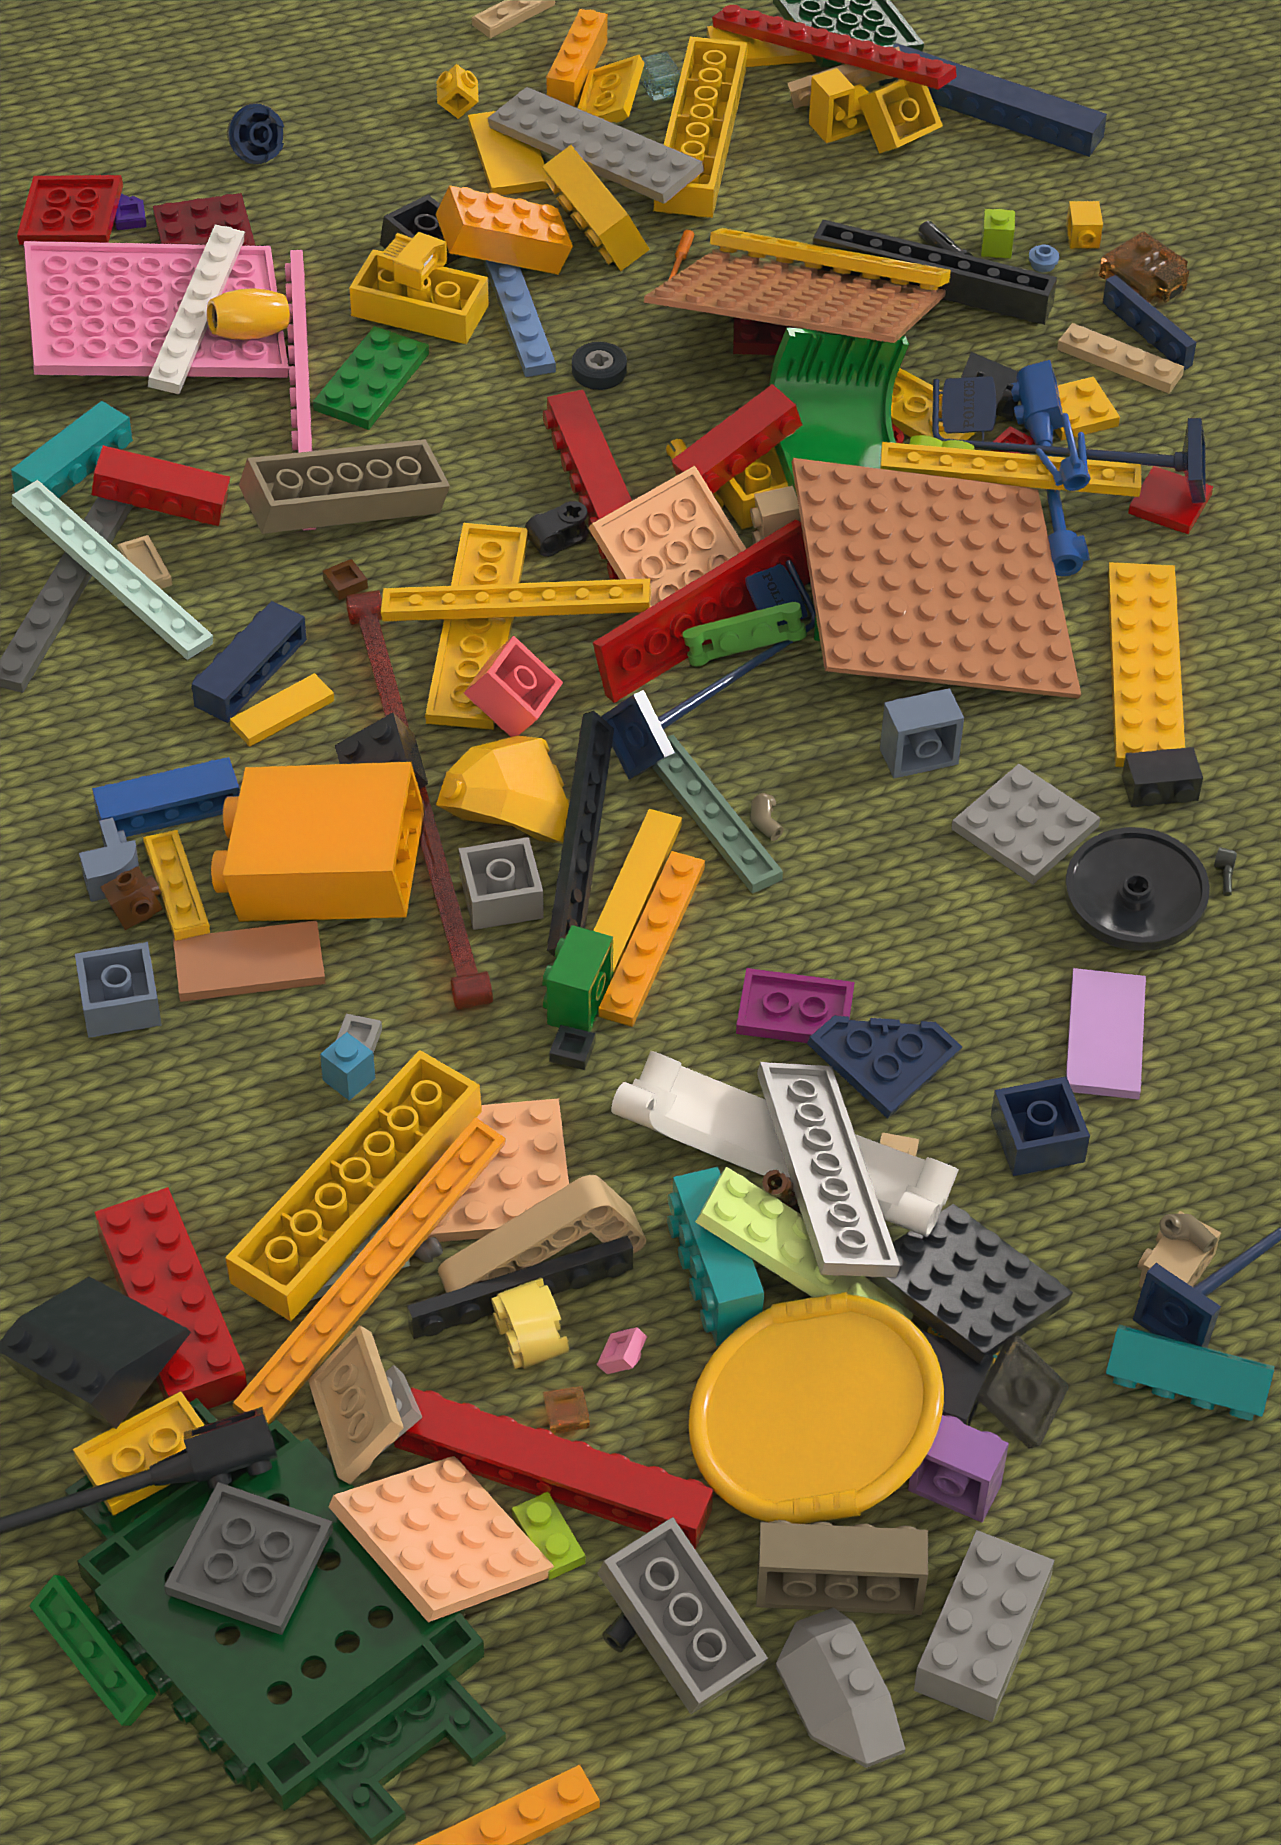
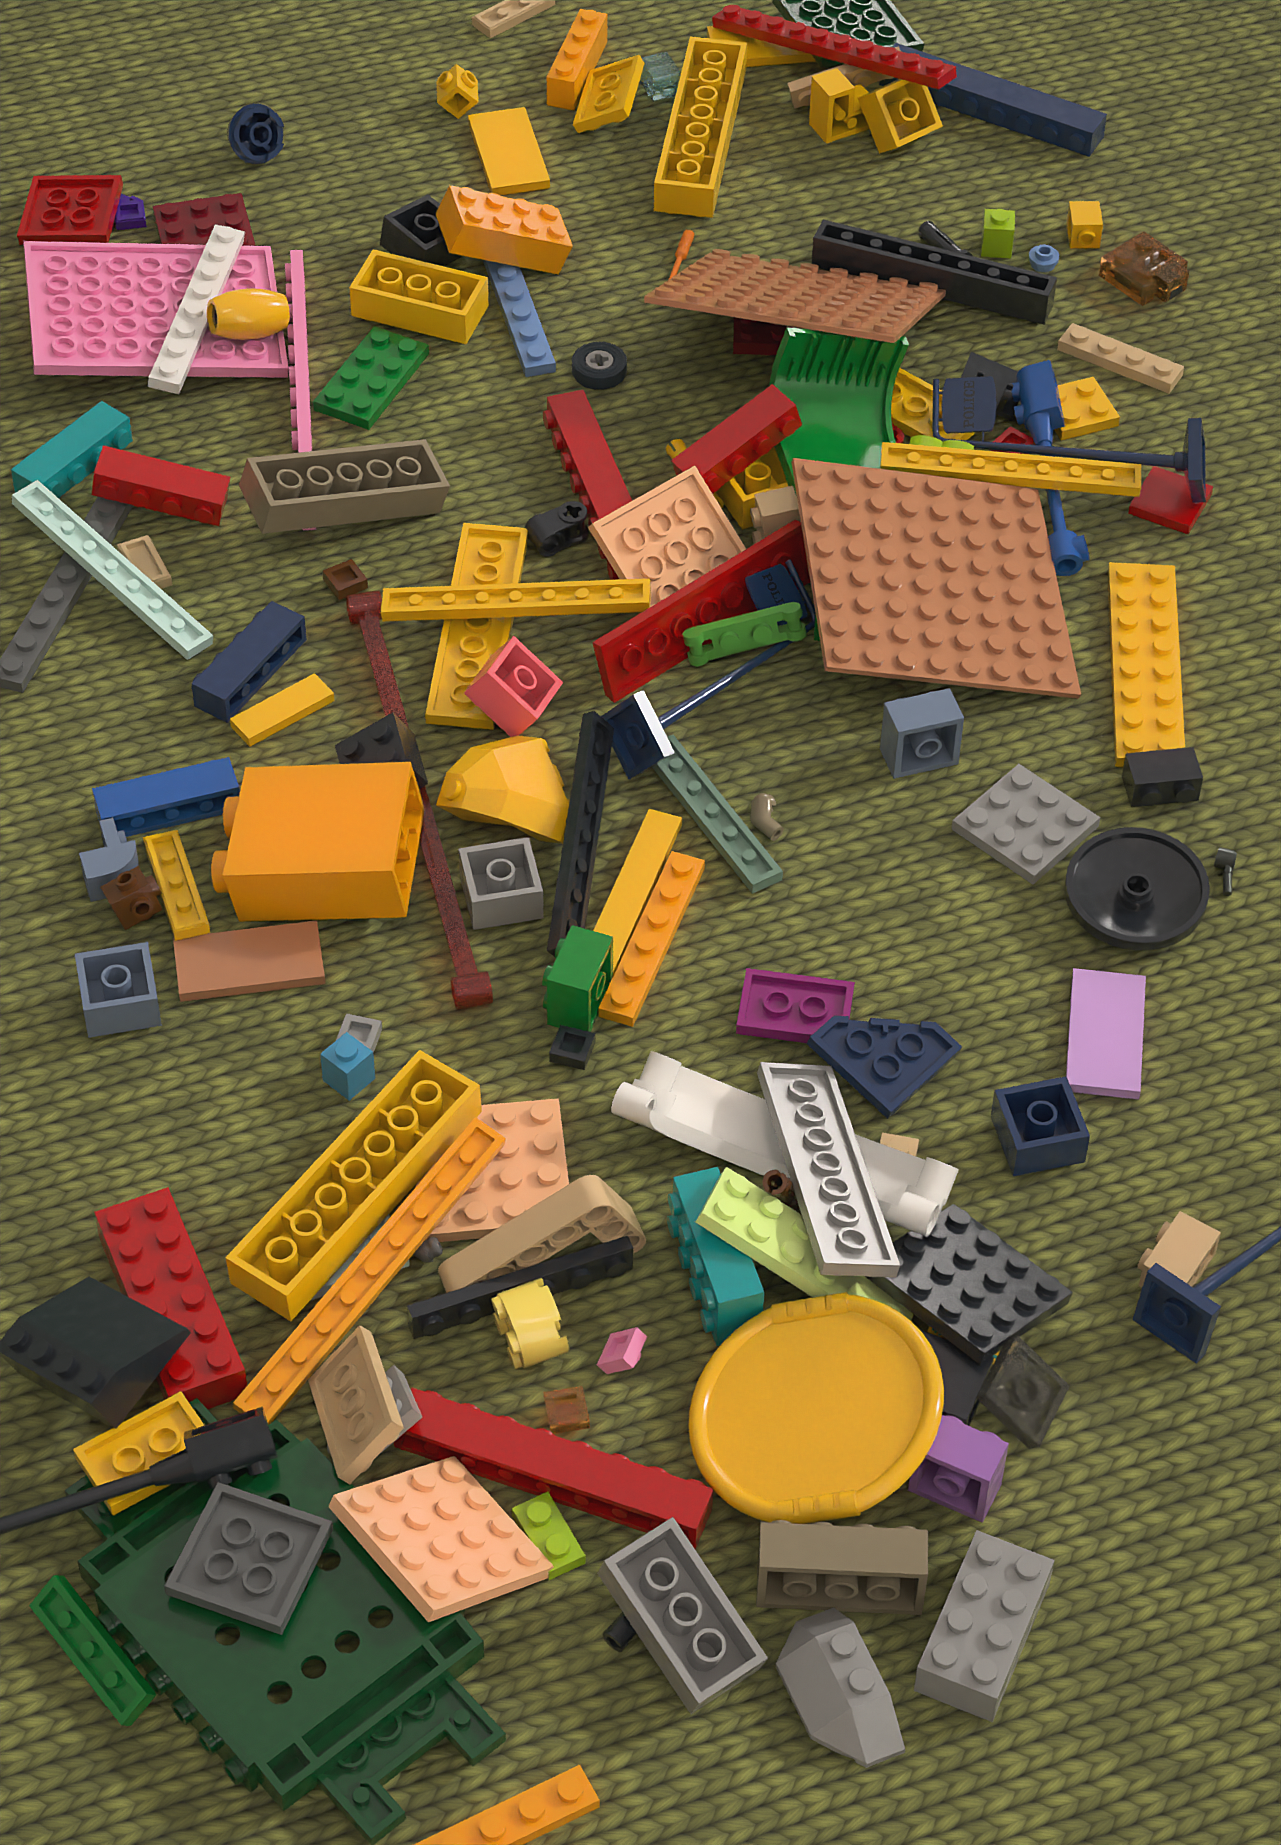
(413, 258): yellow piece -> none
(594, 209): yellow brick -> none
(604, 146): light grey plate -> none
(841, 260): yellow plate -> none
(1073, 469): blue plant -> none
(1149, 322): dark blue plate -> none
(1187, 1228): dark tan arm -> none
(1191, 1371): teal brick -> none

